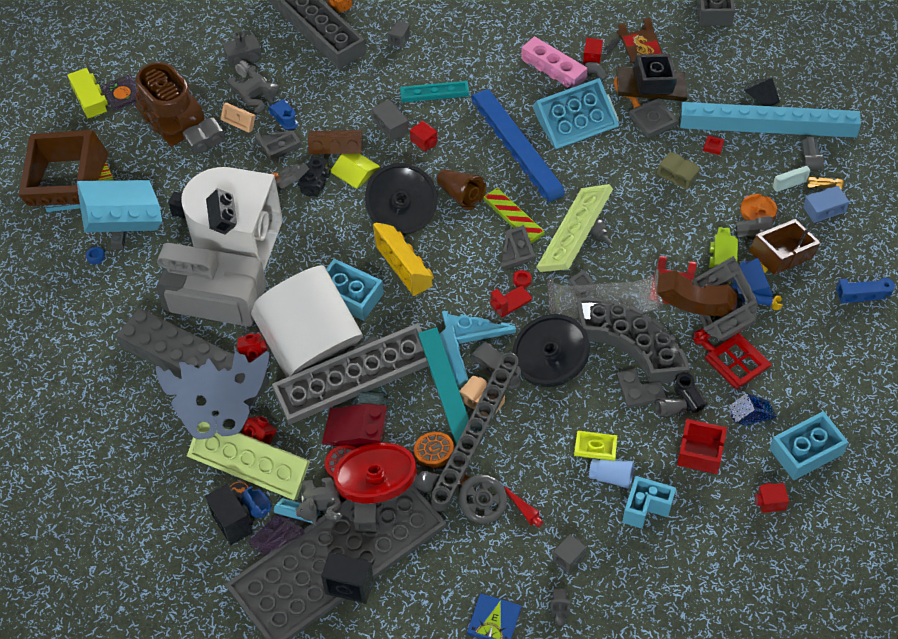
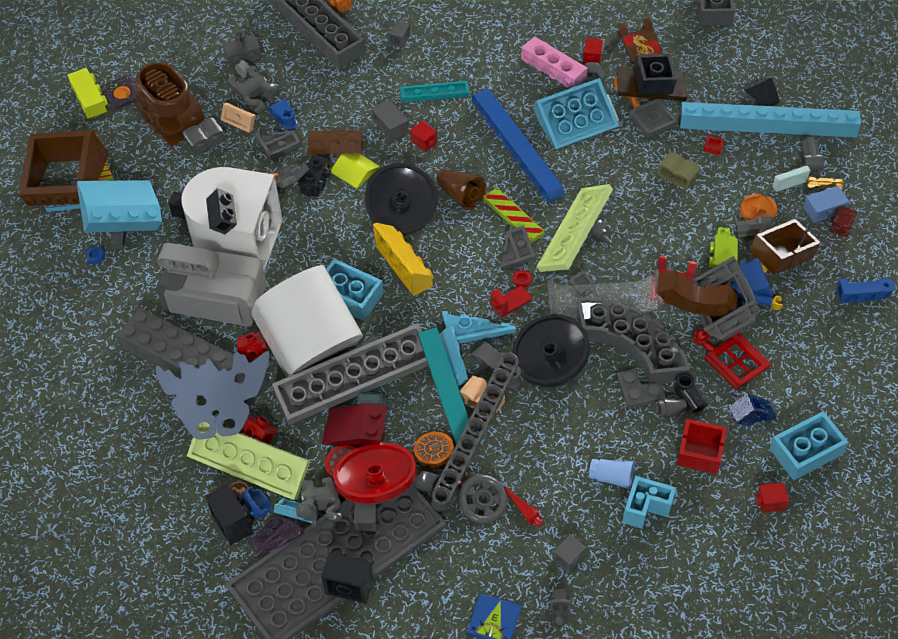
(596, 445): neon yellow slope -> none
(843, 221): none -> clear red brick

